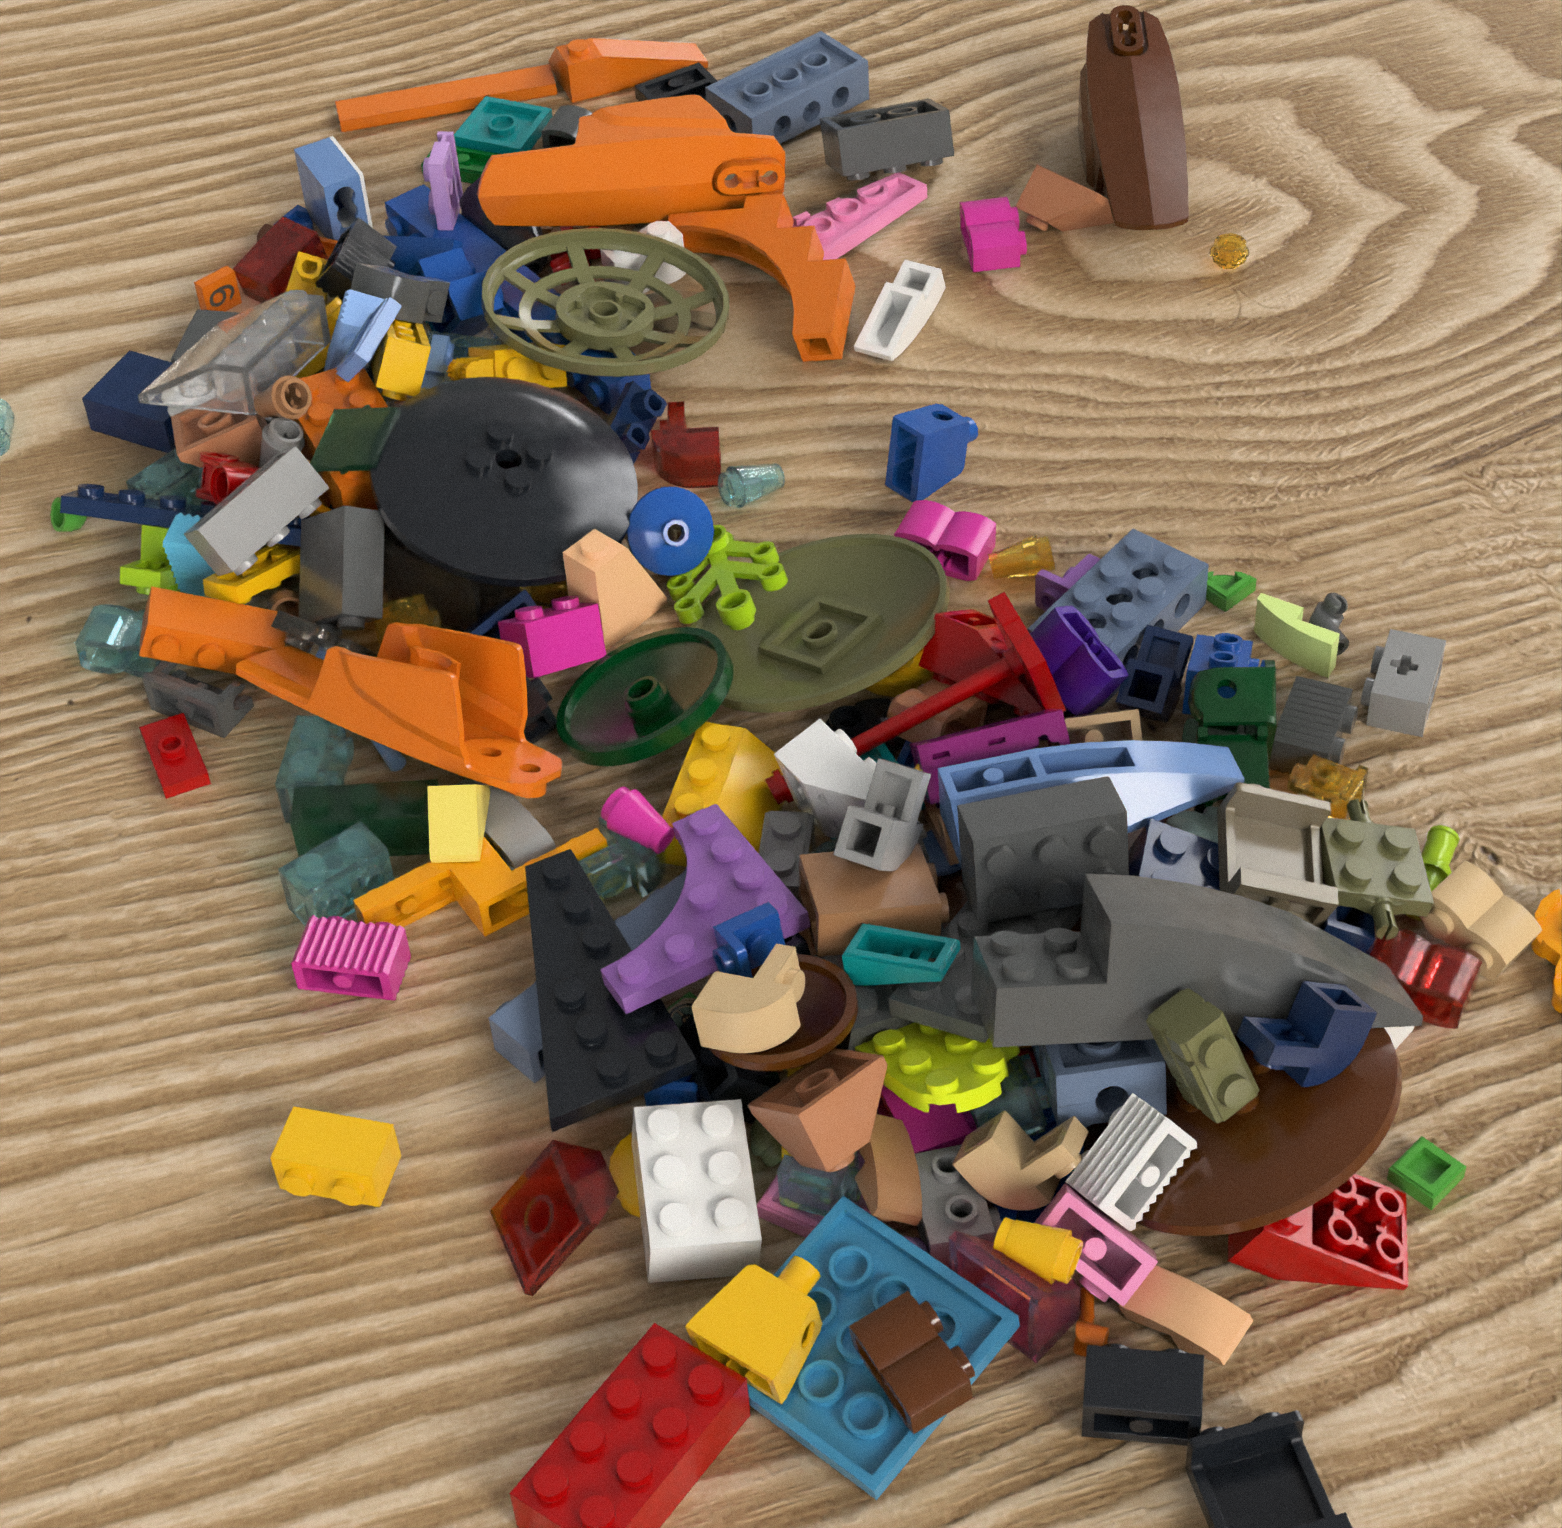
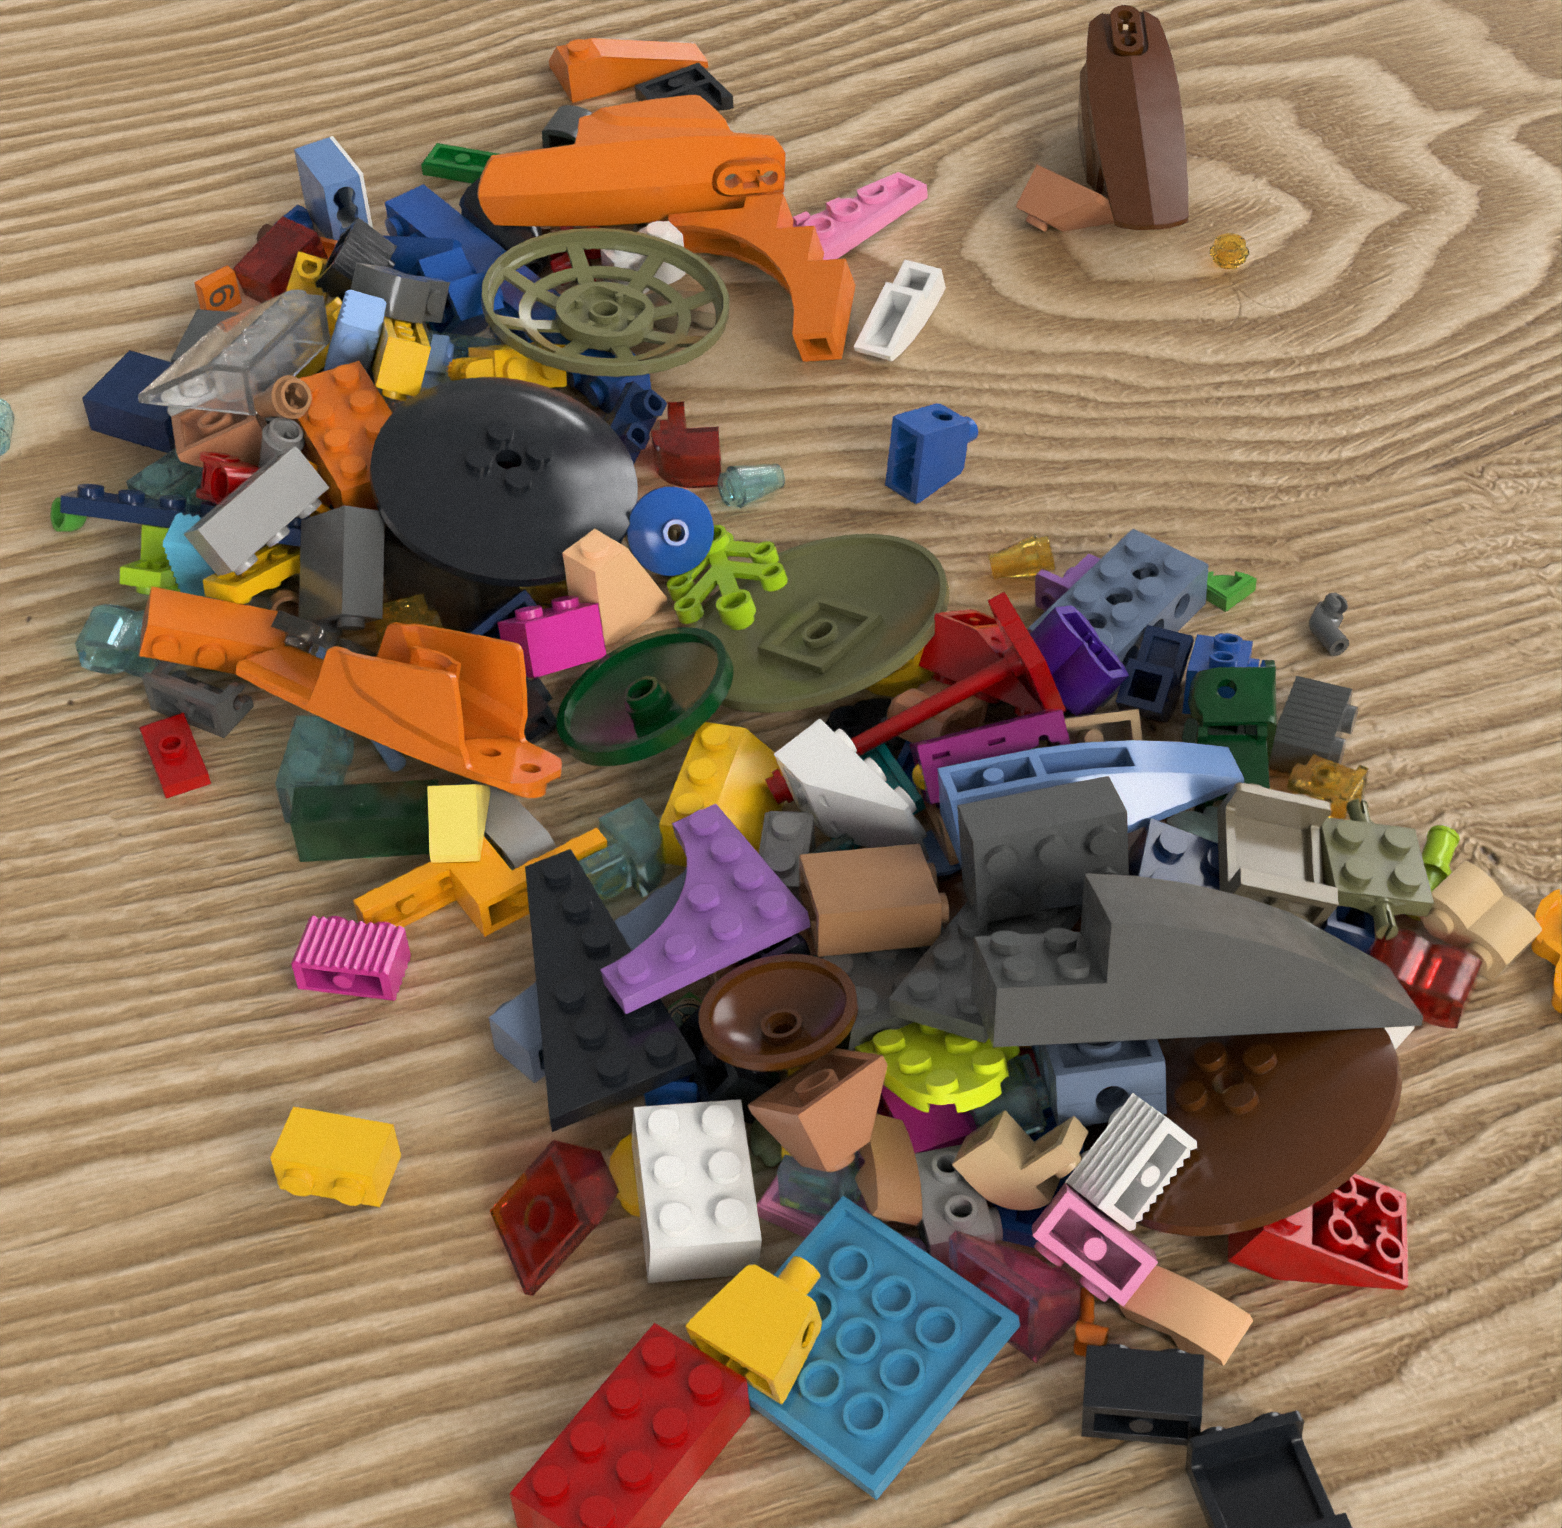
(336, 874): clear light blue brick -> none
(354, 439): clear green piece -> none
(368, 339): medium blue tile -> none
(444, 98): orange tile -> none
(445, 181): lavender plate -> none
(503, 126): teal plate -> none
(636, 819): dark pink cone -> none
(747, 940): blue bracket -> none
(755, 1012): tan brick -> none
(792, 88): sand blue brick -> none
(887, 138): dark grey brick -> none
(887, 825): light grey brick -> none
(897, 956): teal slope -> none
(913, 1361): reddish brown brick -> none
(955, 538): dark pink brick -> none
(992, 234): dark pink brick -> none
(1040, 1248): yellow cone -> none
(1202, 1055): olive brick -> none
(1301, 642): yellowish green slope -> none
(1317, 1038): dark blue brick -> none
(1404, 682): light grey brick -> none
(1426, 1173): bright green tile -> none

